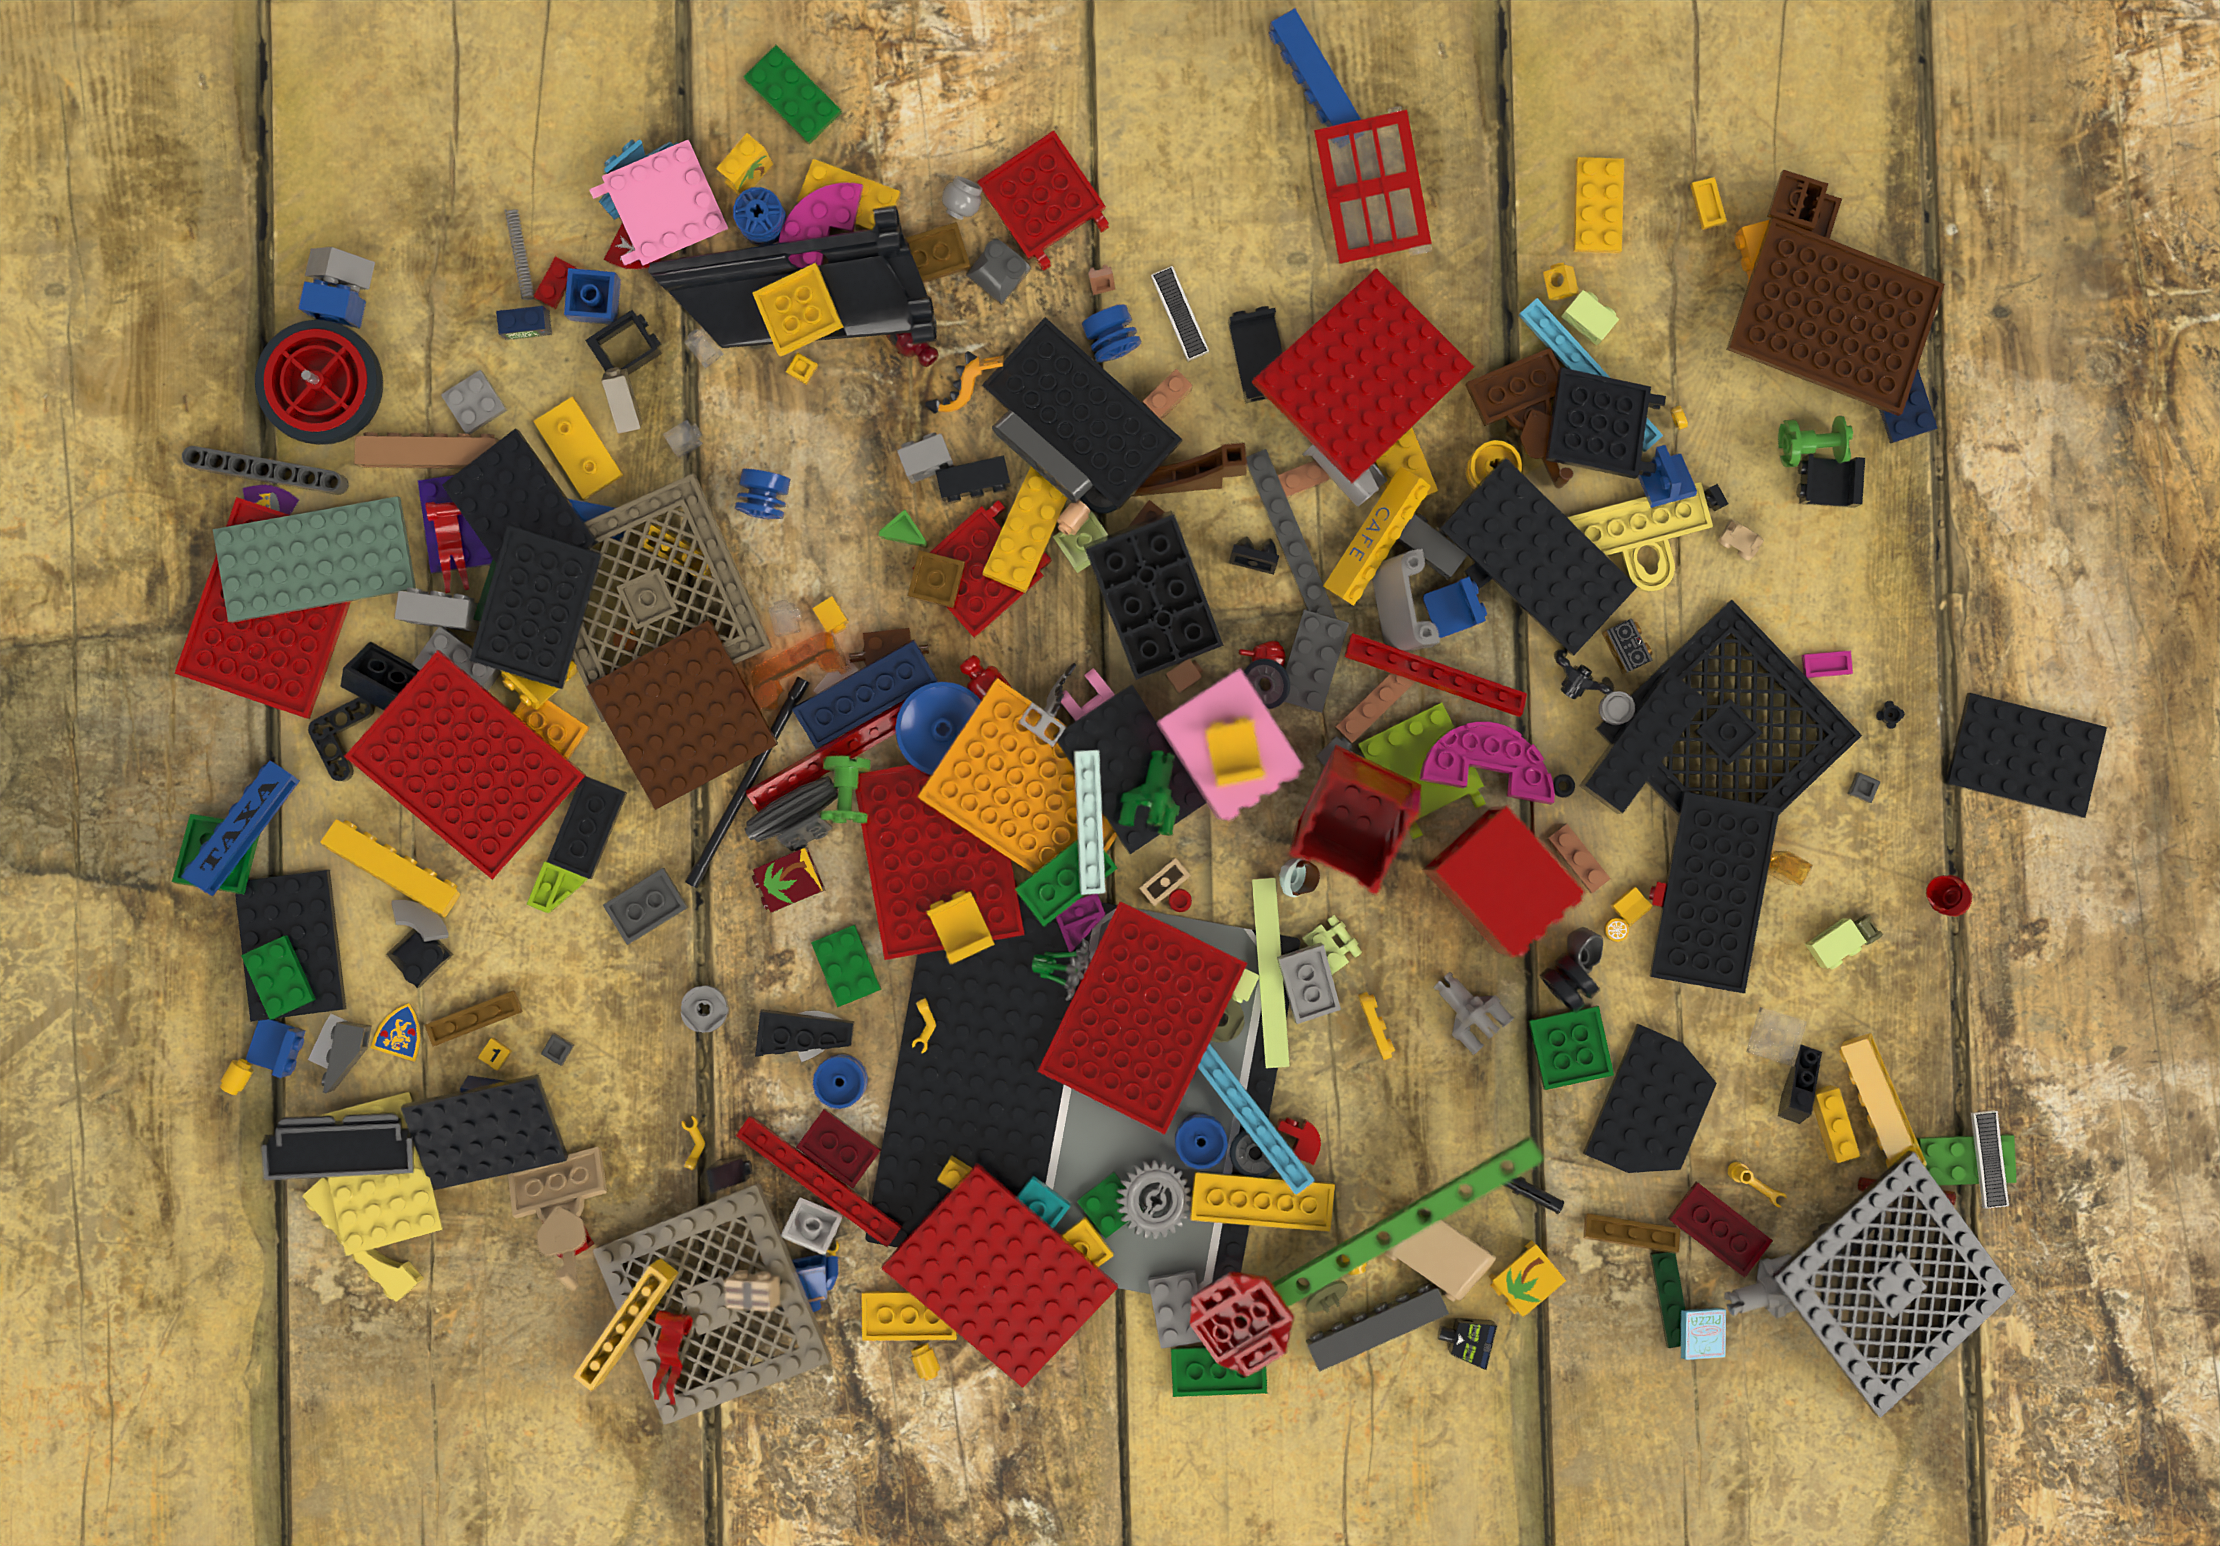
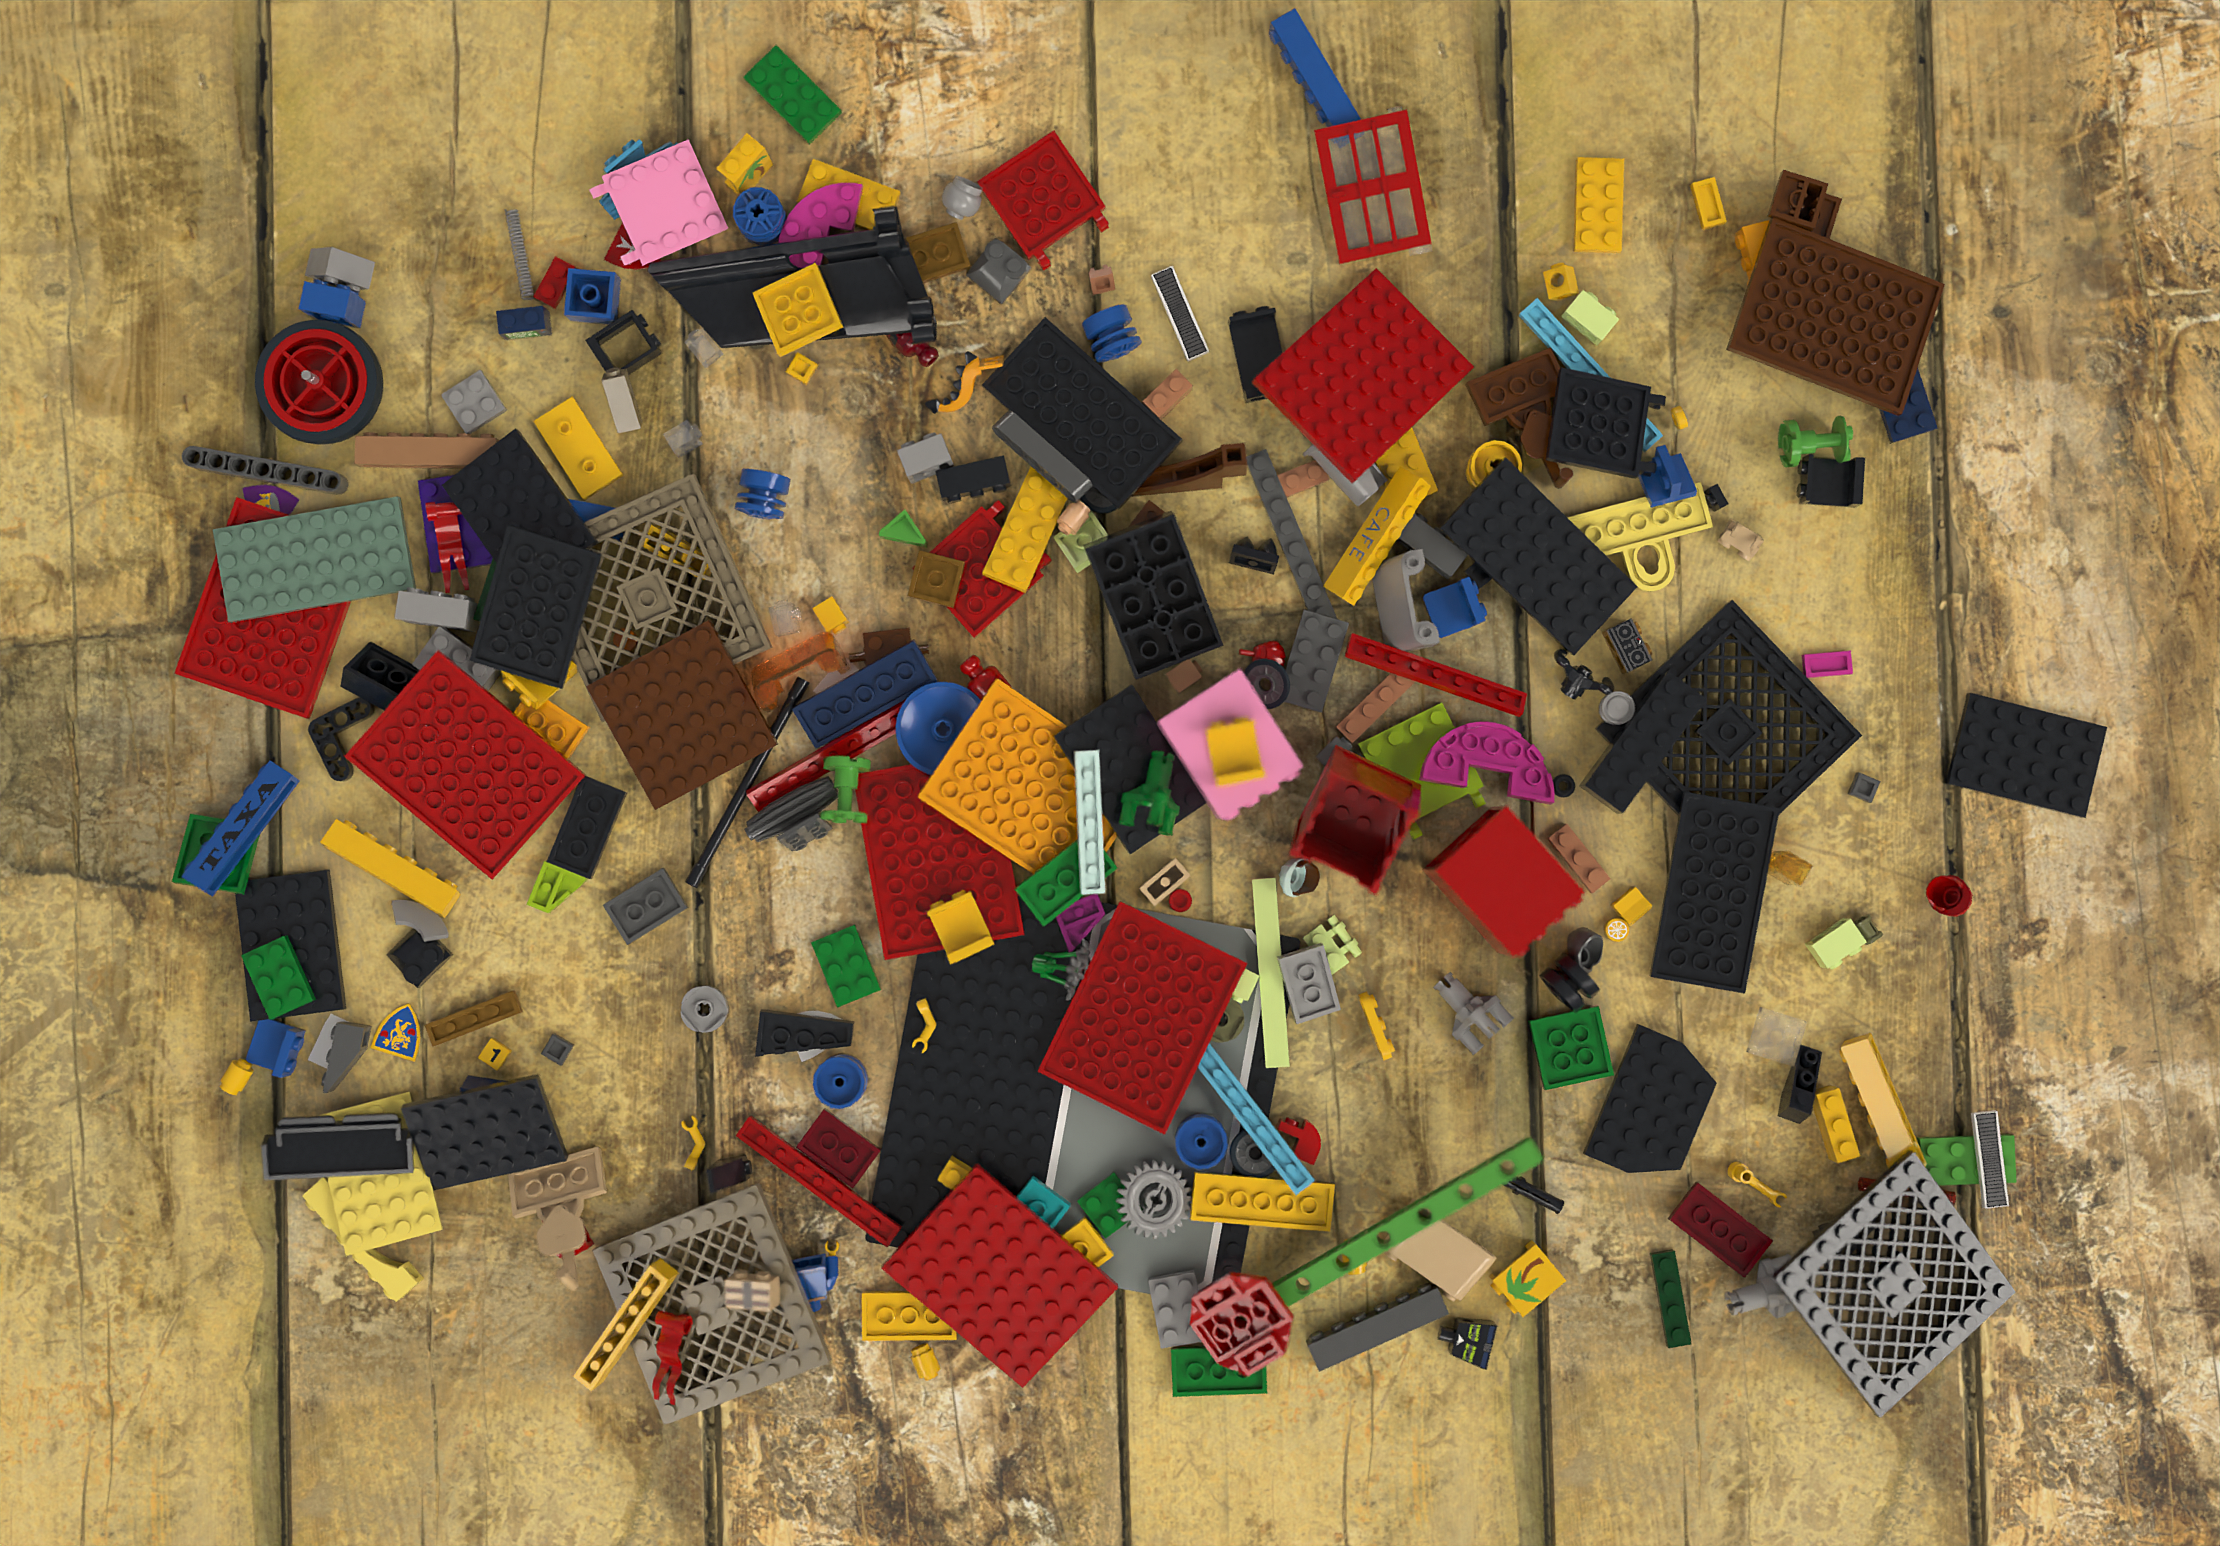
(788, 880): dark red panel -> none
(812, 1226): white slope -> none
(1048, 714): light grey piece -> none
(1099, 685): bright pink connector -> none
(1326, 1296): olive piece -> none
(1631, 1233): pearl gold plate -> none
(1657, 894): red plate -> none
(1703, 1333): medium azure tile -> none
(1897, 714): black plate -> none

